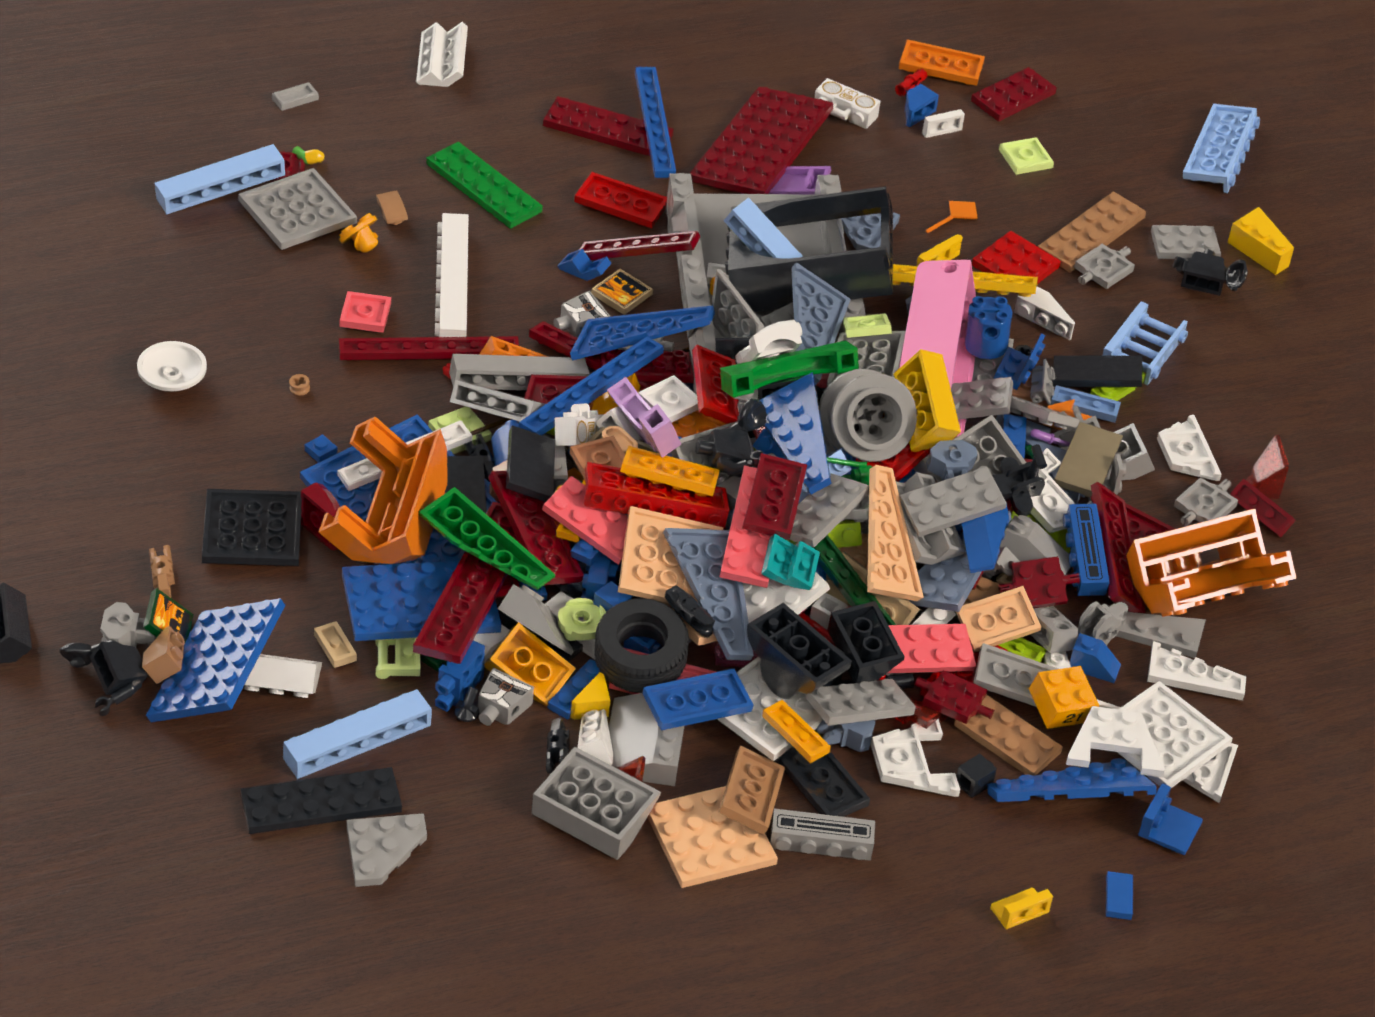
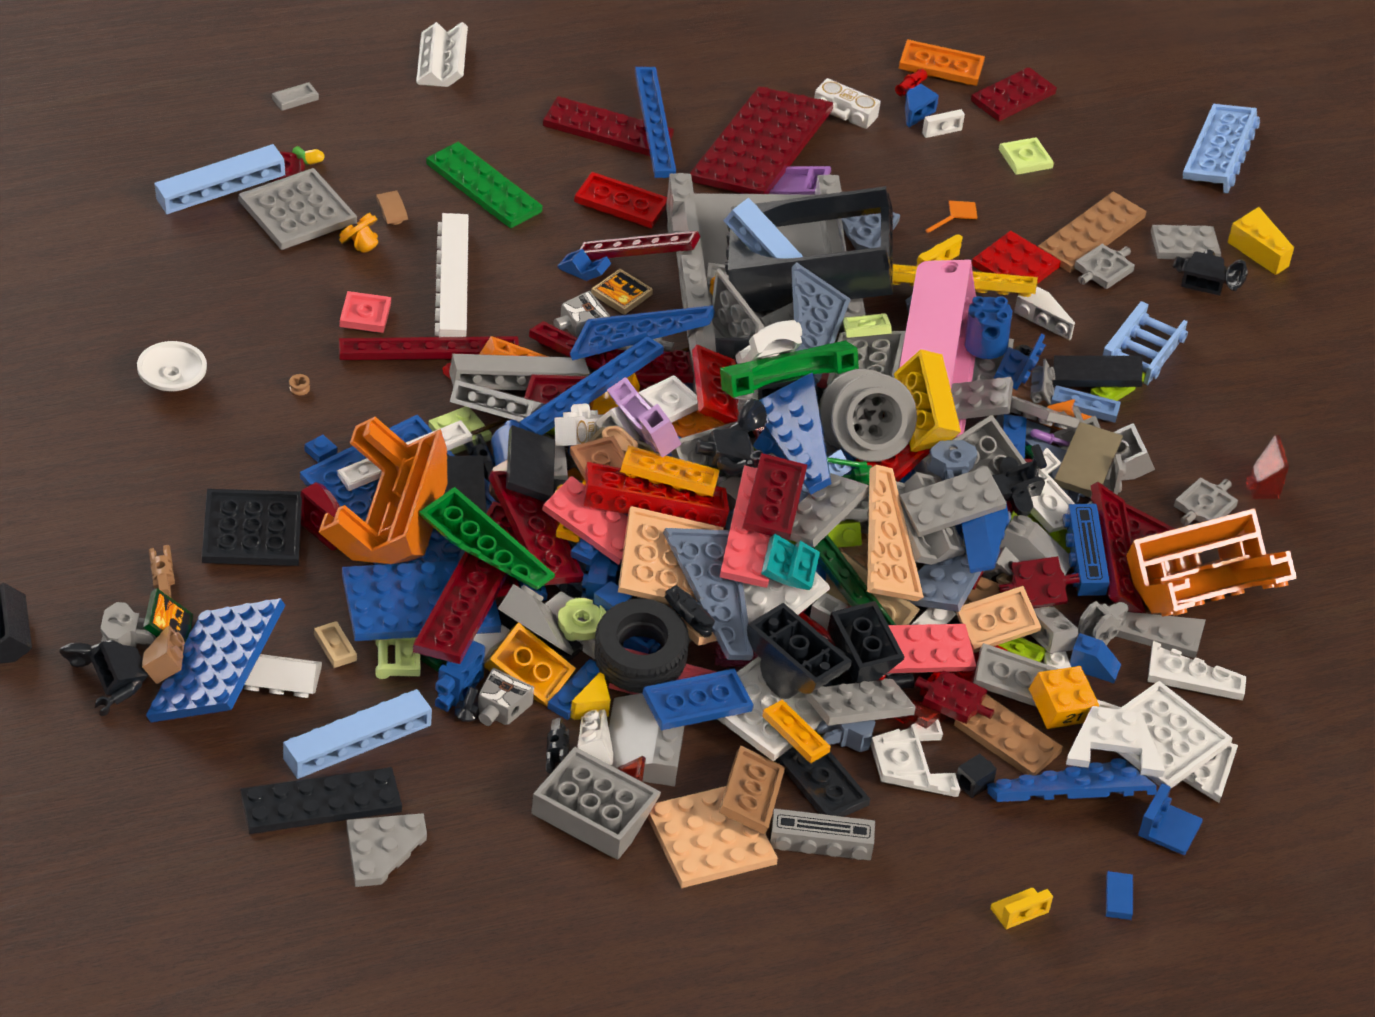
(1188, 450): white wing -> none
(1266, 510): dark red plate -> none

